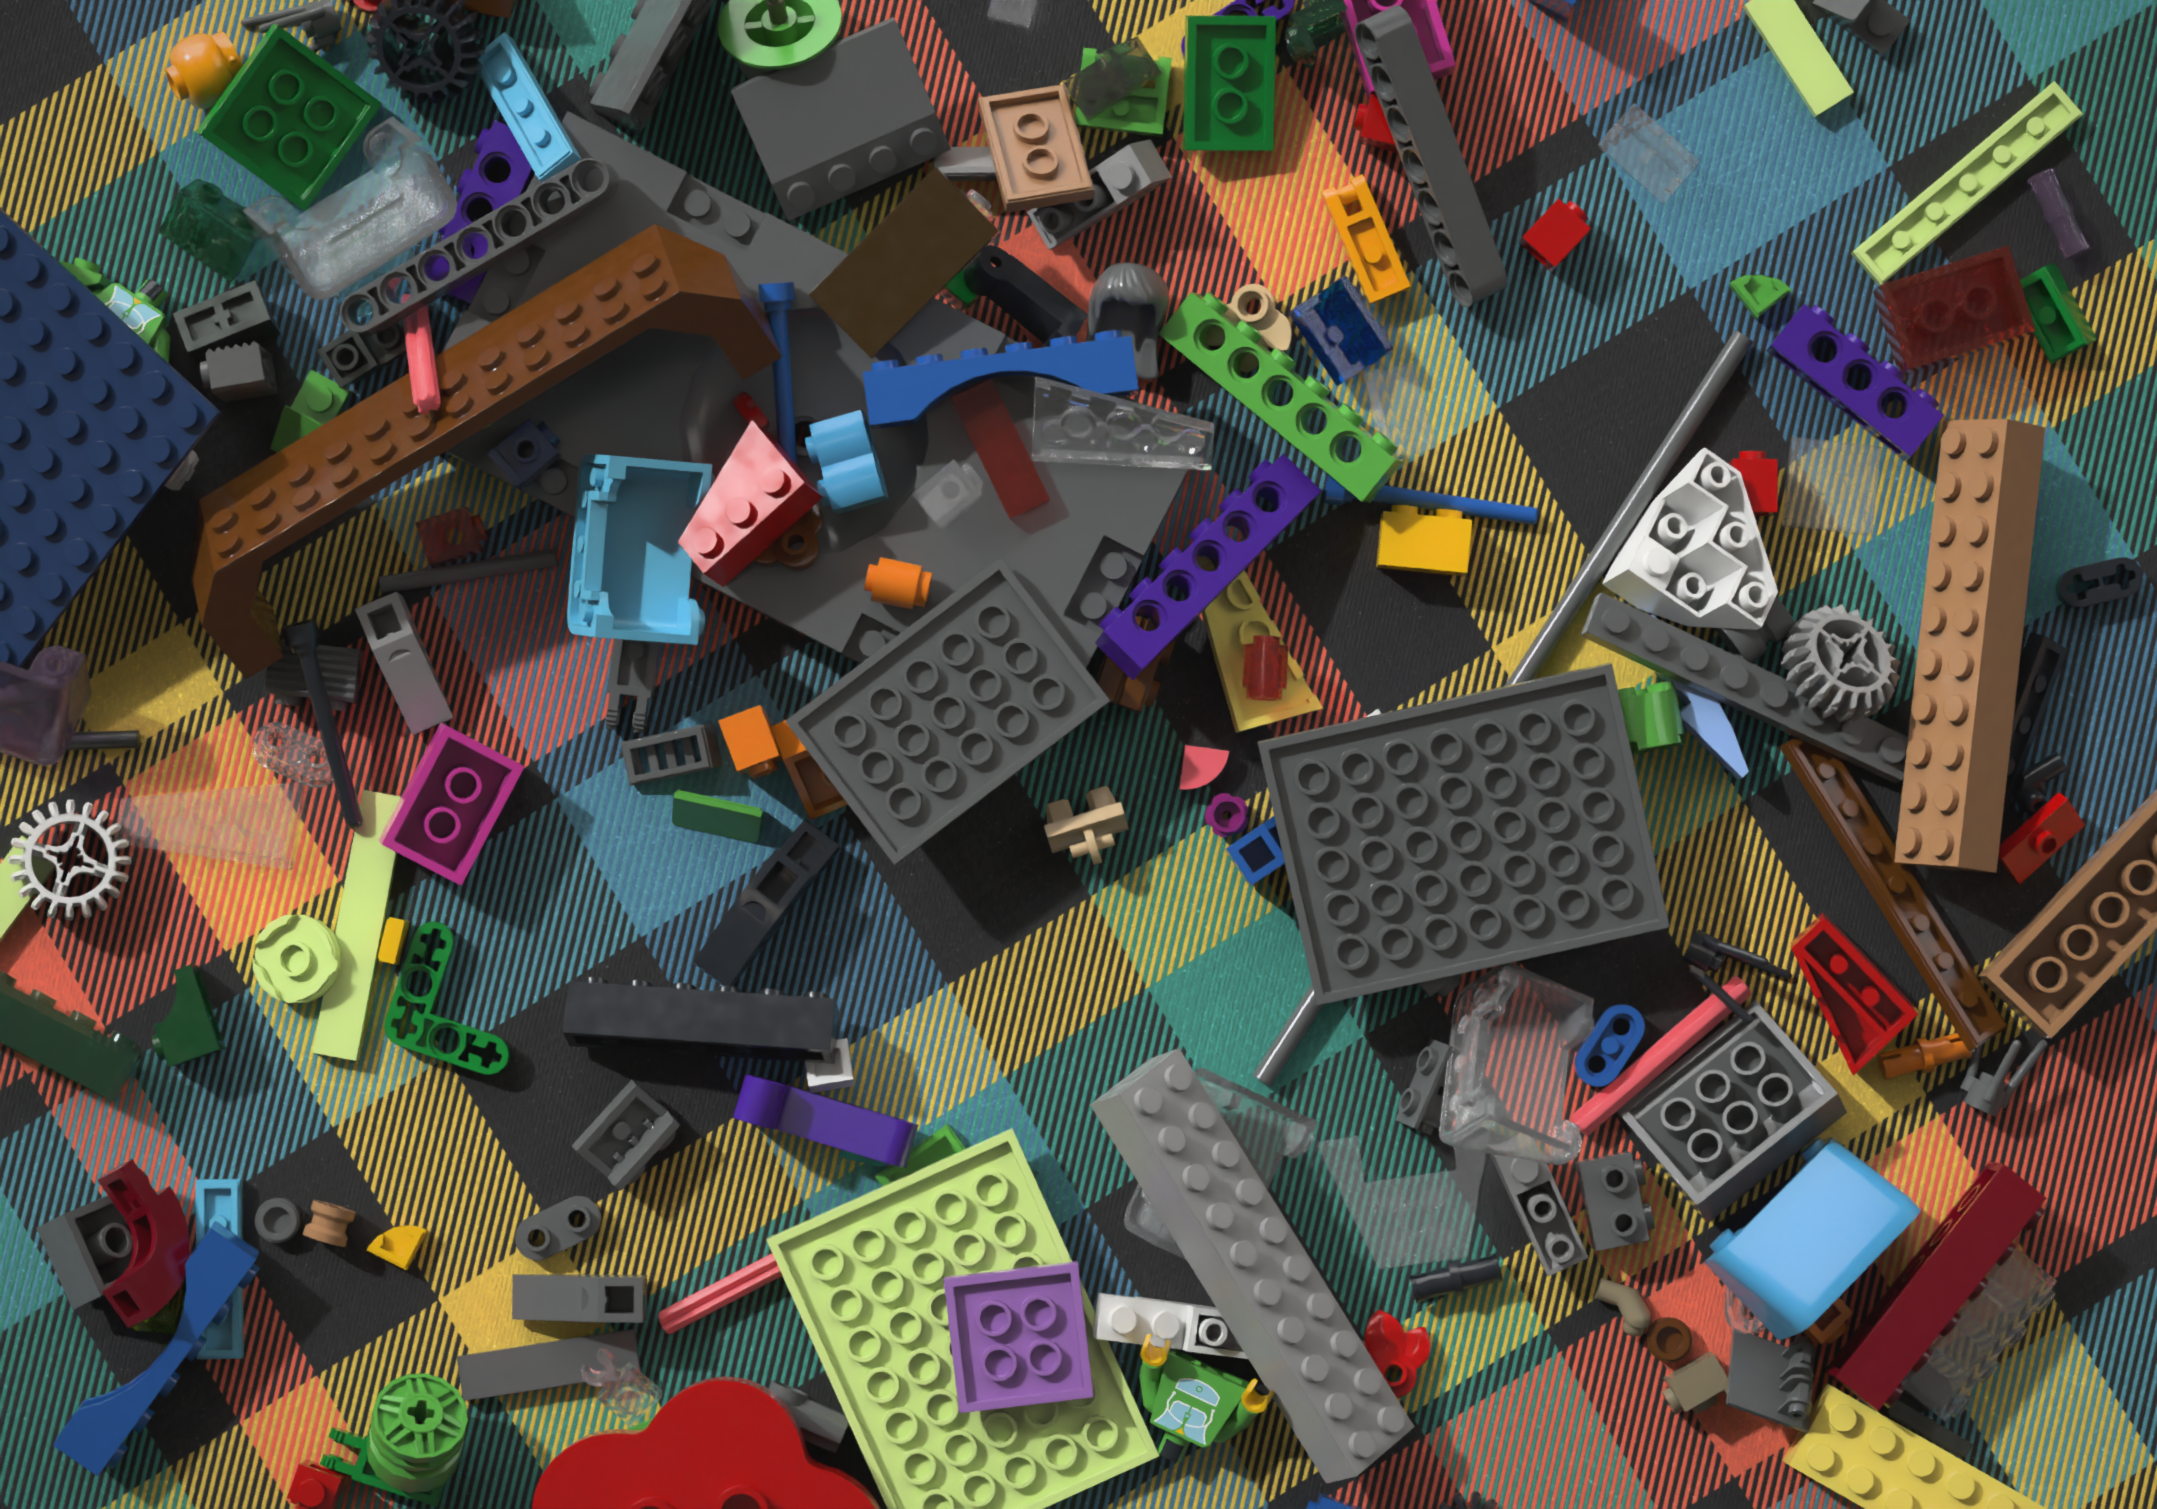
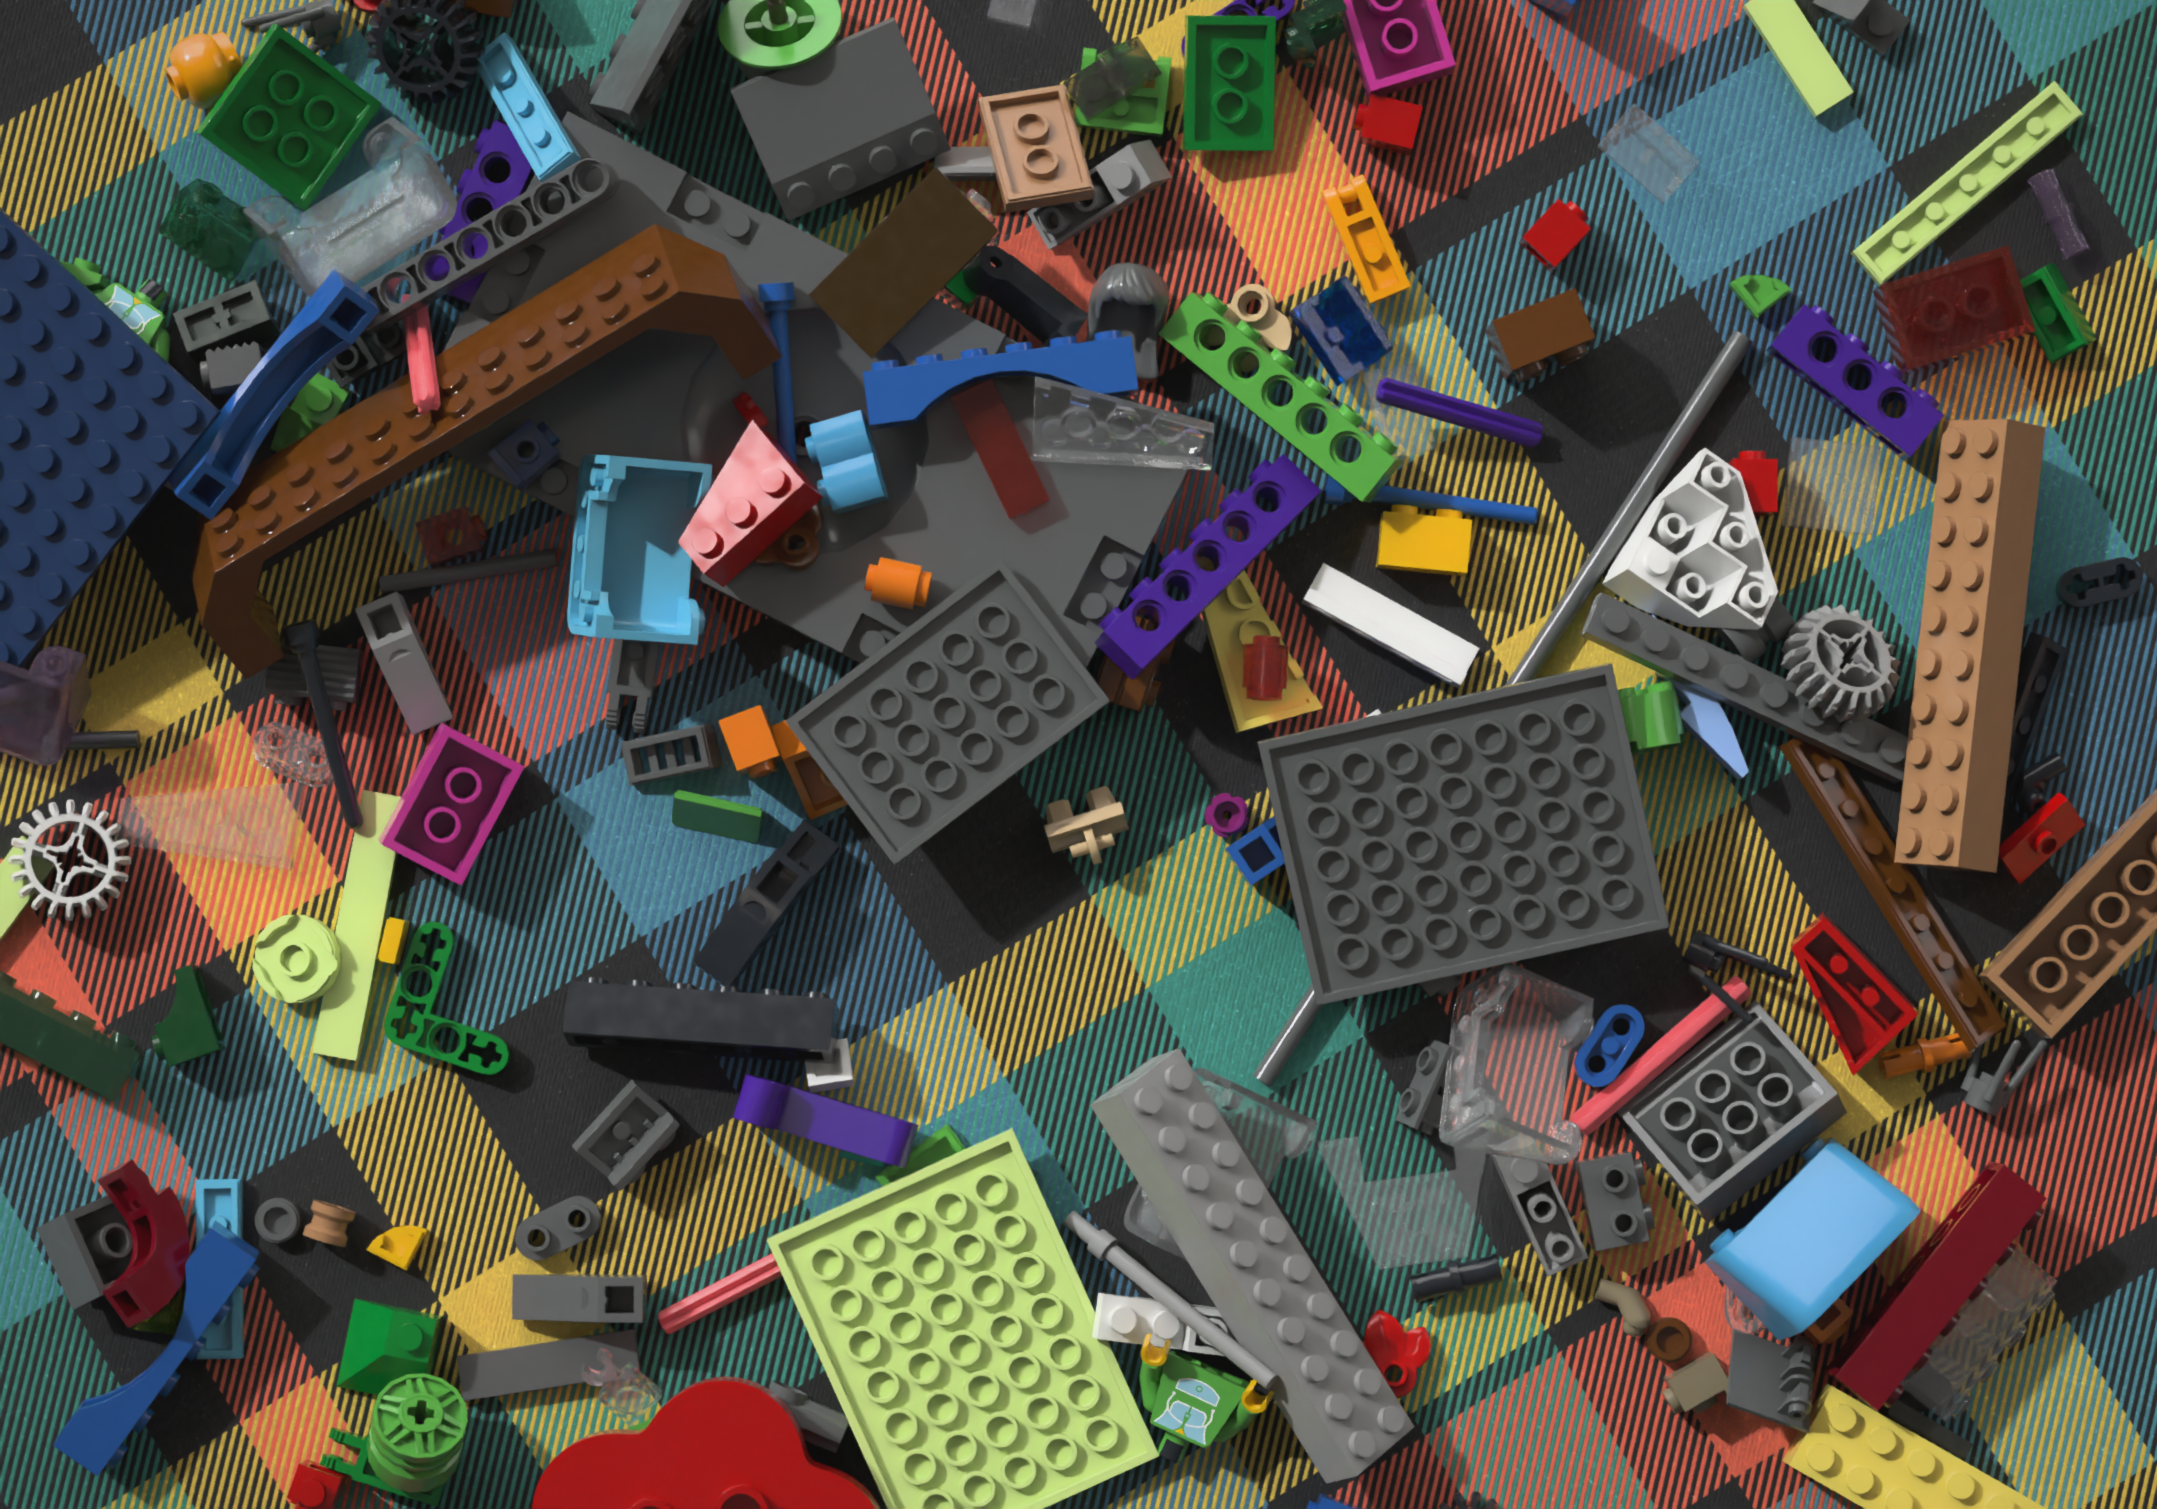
(314, 337): none -> blue arch
(386, 1345): none -> green slope
(949, 494): clear brick -> none
(1018, 1337): medium lavender plate -> none
(1105, 1246): none -> light grey bar
(1201, 766): coral tile -> none
(1390, 625): none -> white fence
(1430, 155): dark grey beam -> none
(1459, 412): none -> dark purple axle
(1540, 335): none -> reddish brown brick

